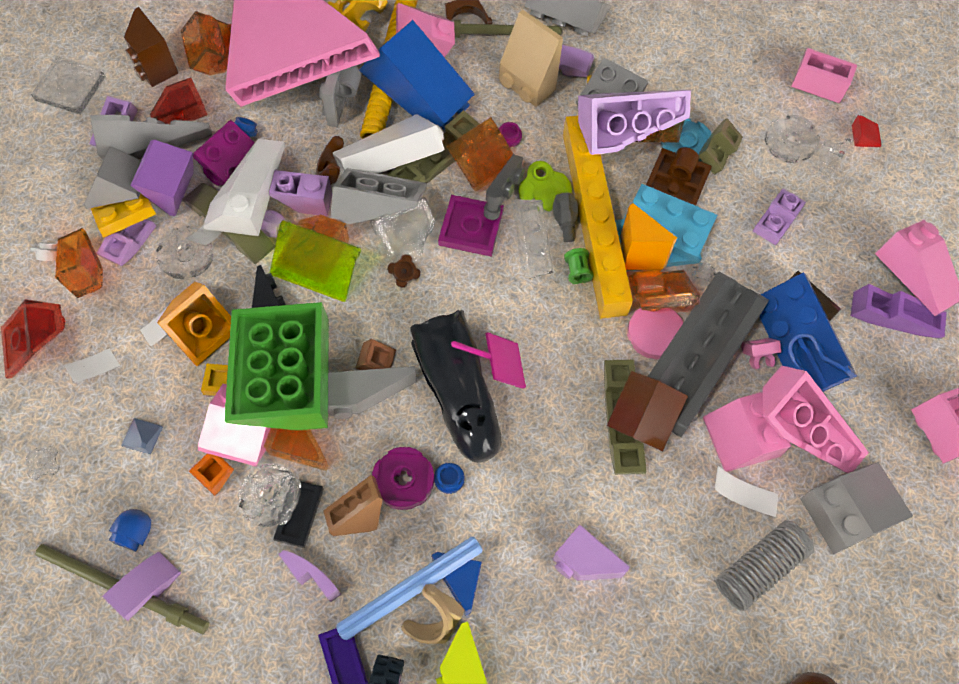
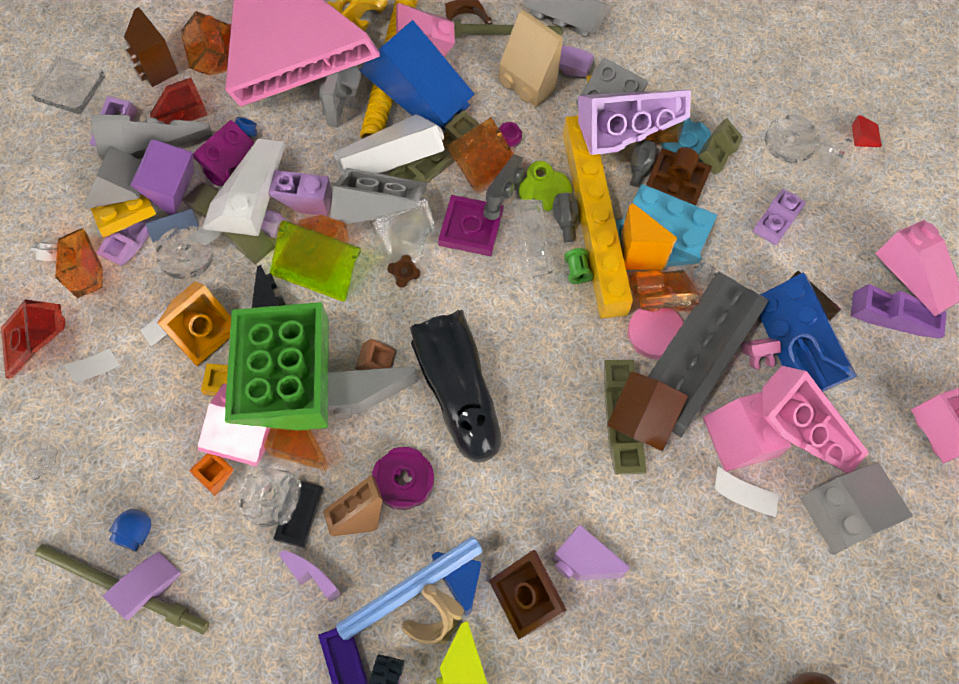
(142, 436): sand blue slope -> none
(180, 220): none -> sand blue sticker
(327, 161): reddish brown helmet -> none
(449, 478): blue plate -> none
(503, 357): dark pink piece -> none
(528, 595): none -> reddish brown slope
(641, 161): none -> dark grey piece
(737, 585): light grey piece -> none
(824, 75): bright pink slope -> none

